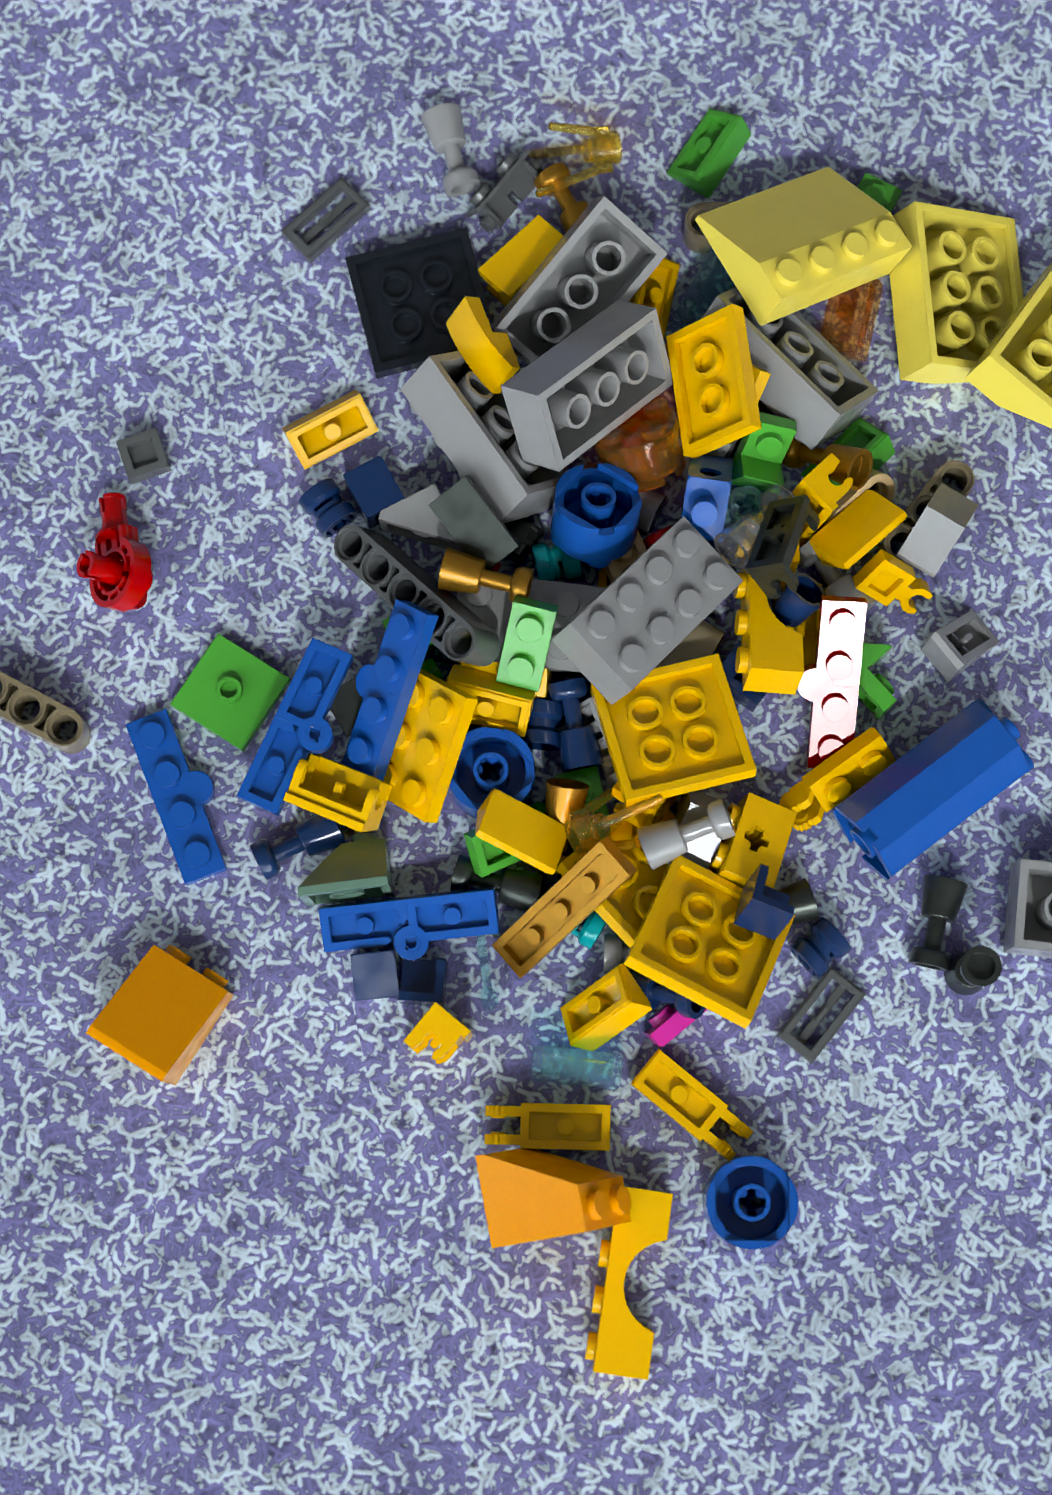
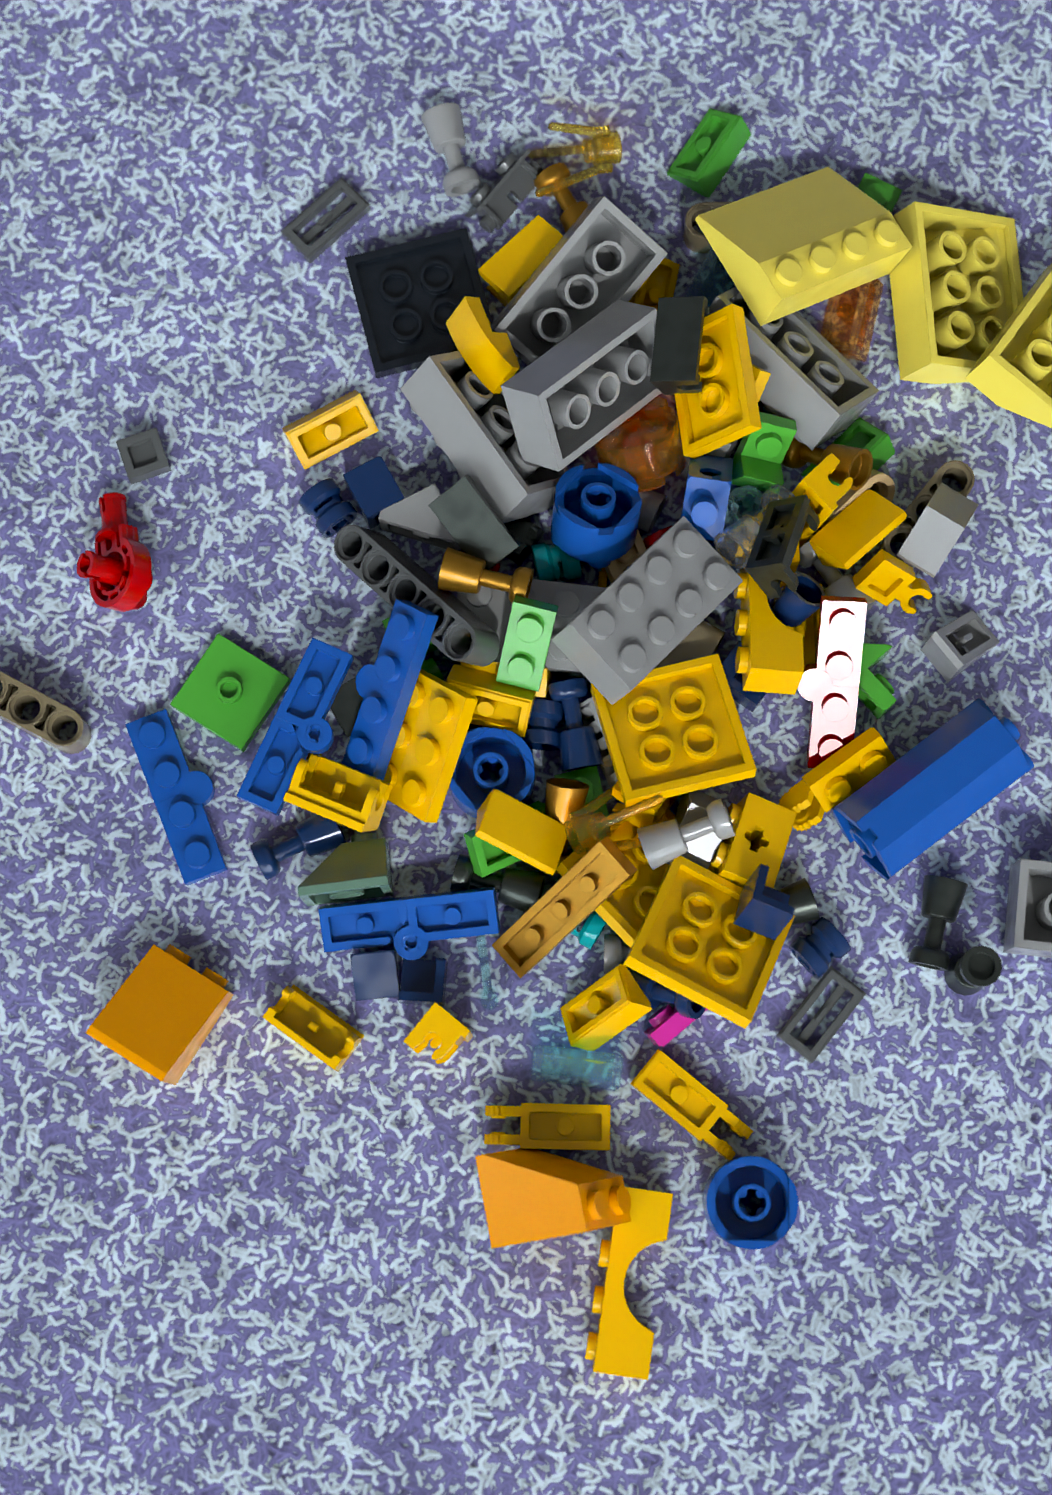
(314, 1027): none -> yellow hinge
(678, 344): none -> pearl dark grey hinge

